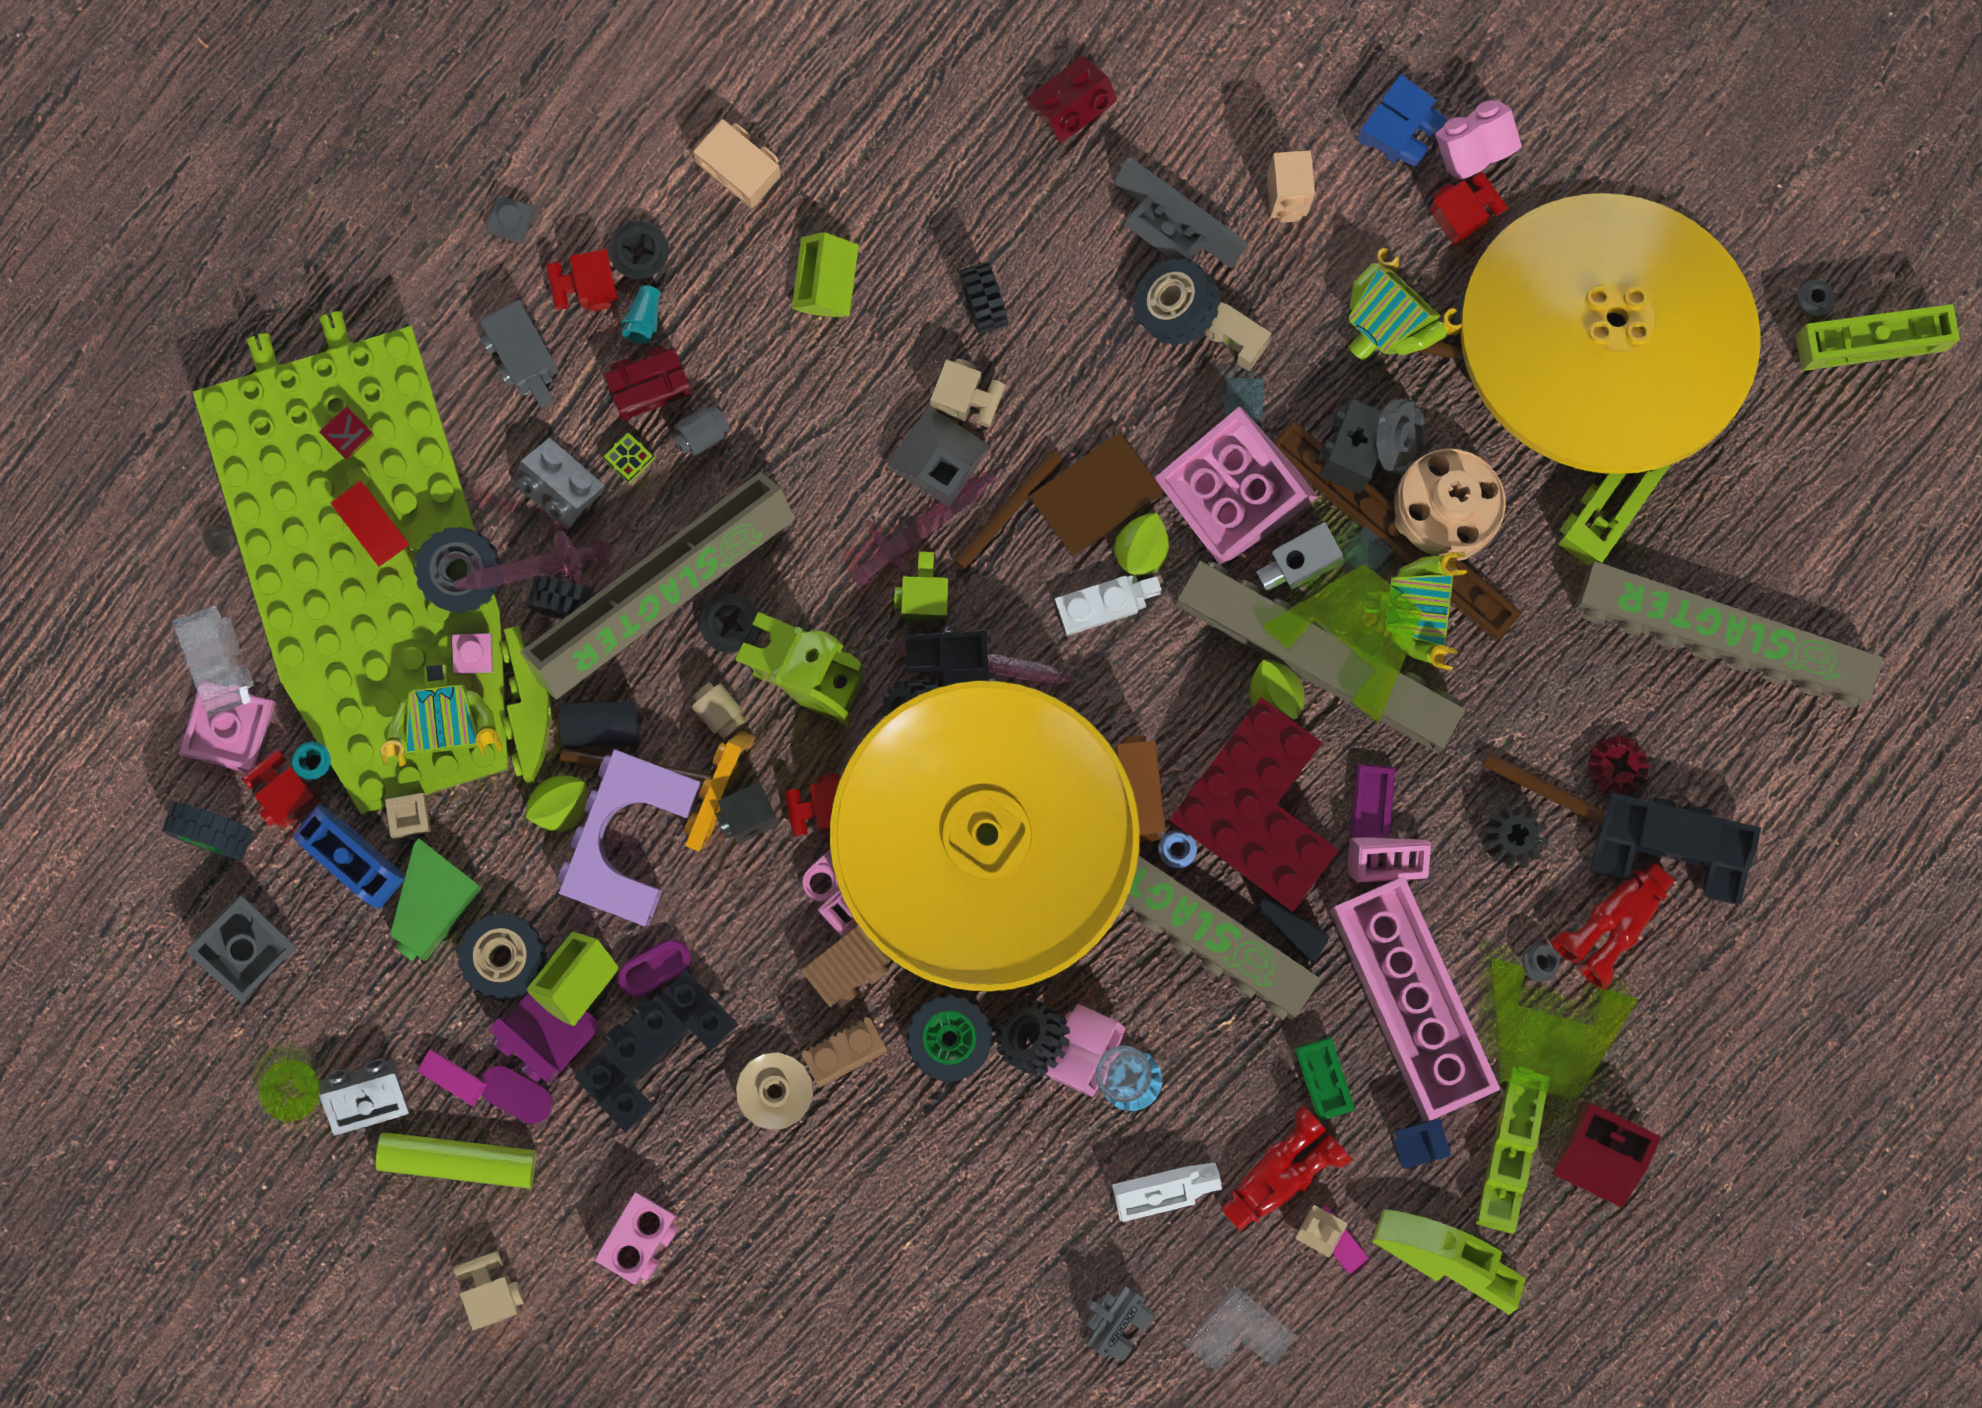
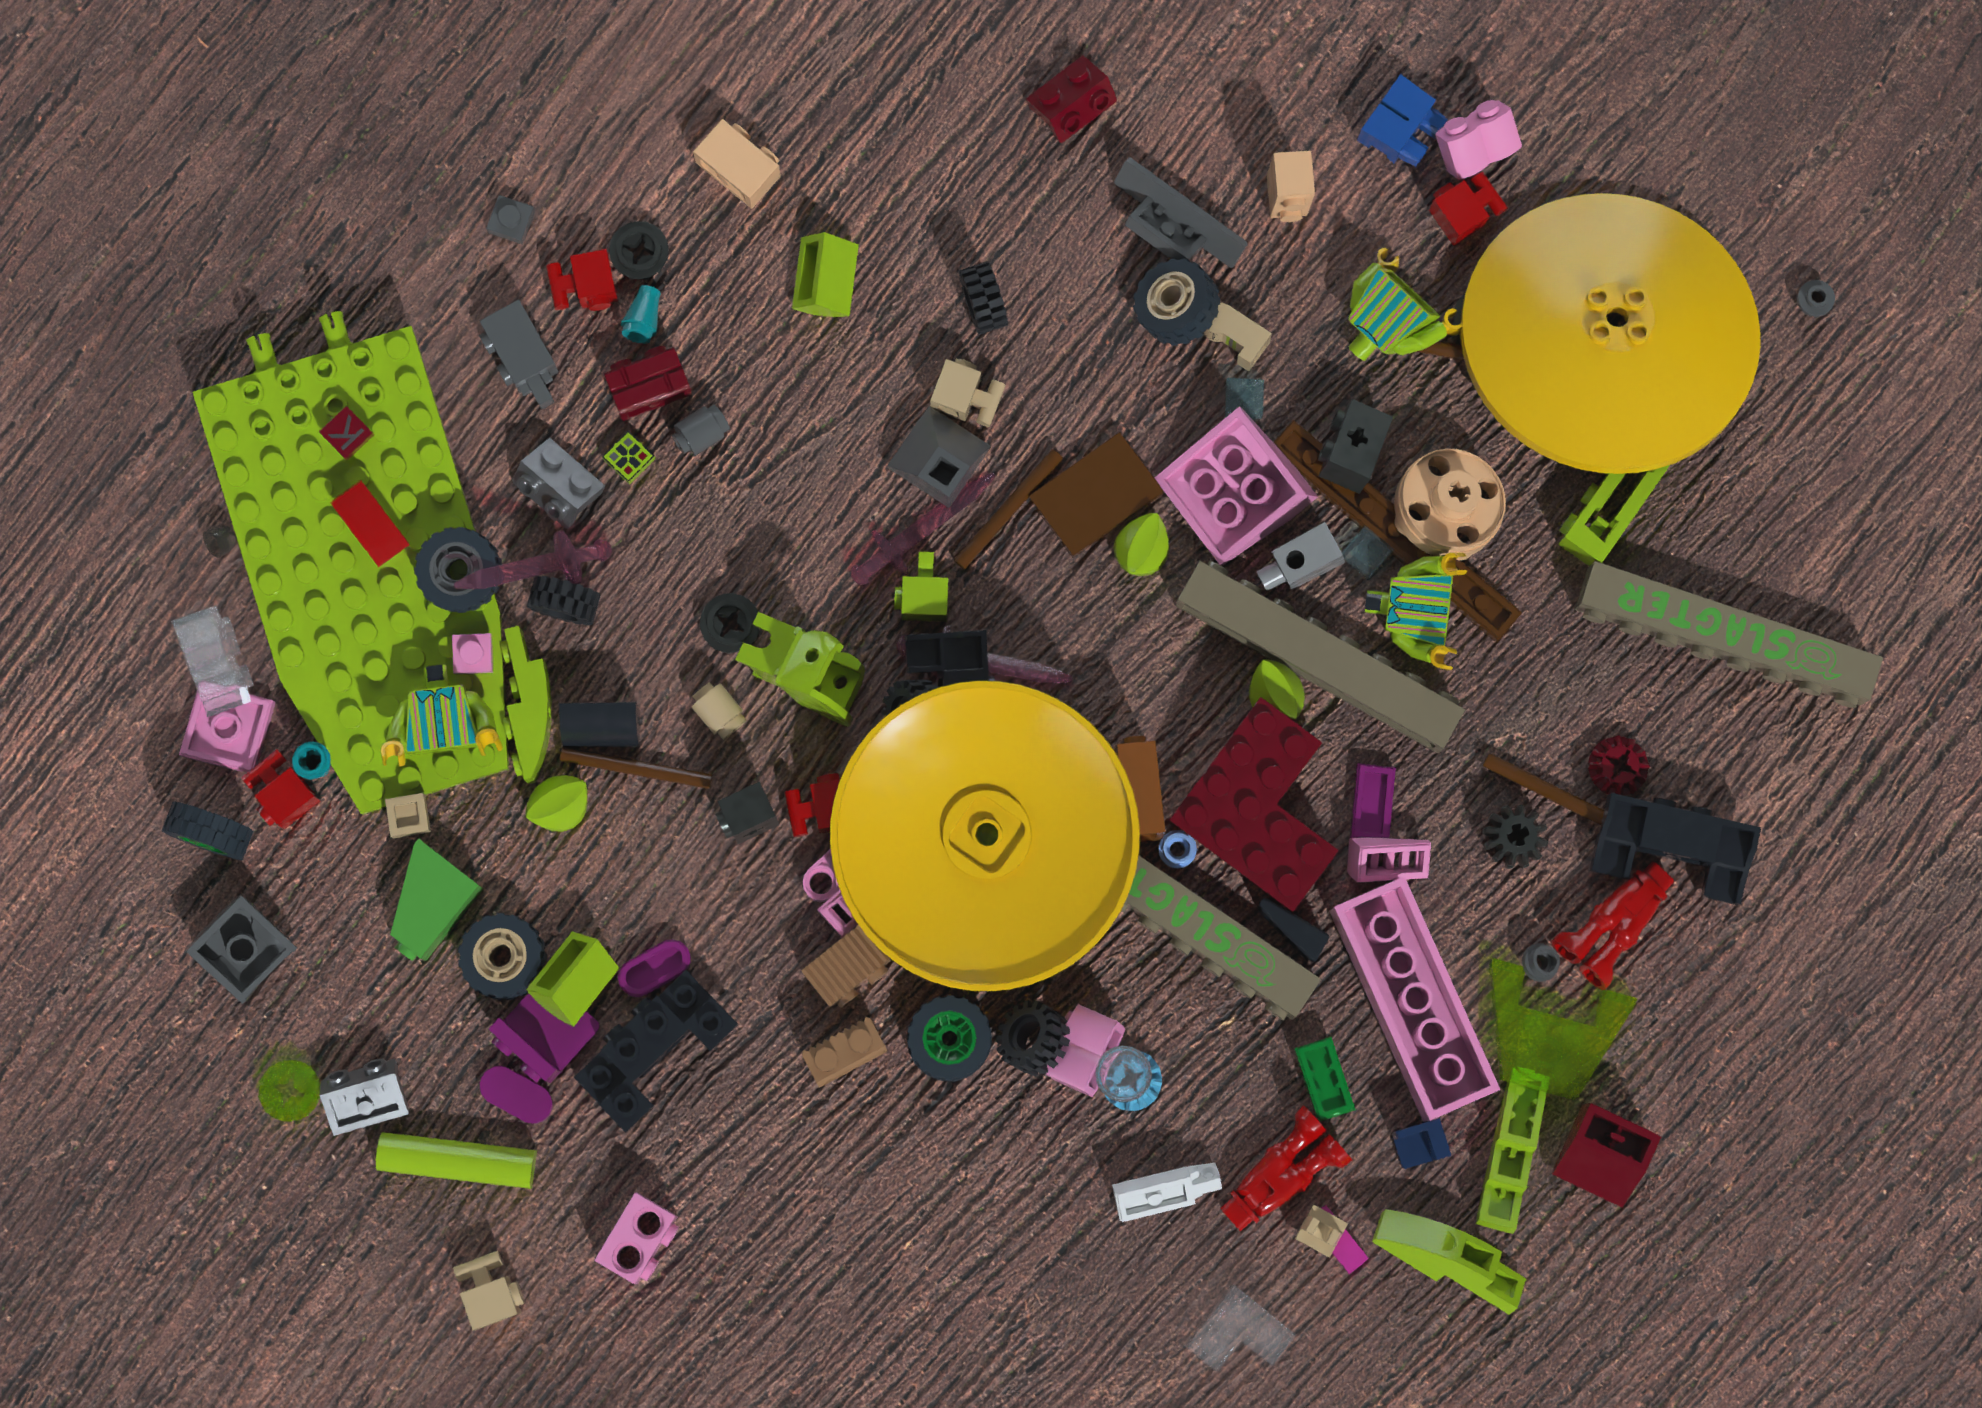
(348, 857): blue brick -> none
(452, 1077): dark pink piece -> none
(590, 874): lavender arch -> none
(658, 585): dark tan brick -> none
(702, 824): light orange wing -> none
(754, 1086): tan dish -> none
(1105, 602): white hinge -> none
(1111, 1320): dark grey hips -> none
(1367, 620): clear neon green wing -> none
(1400, 435): dark grey tile -> none
(1877, 337): lime brick -> none

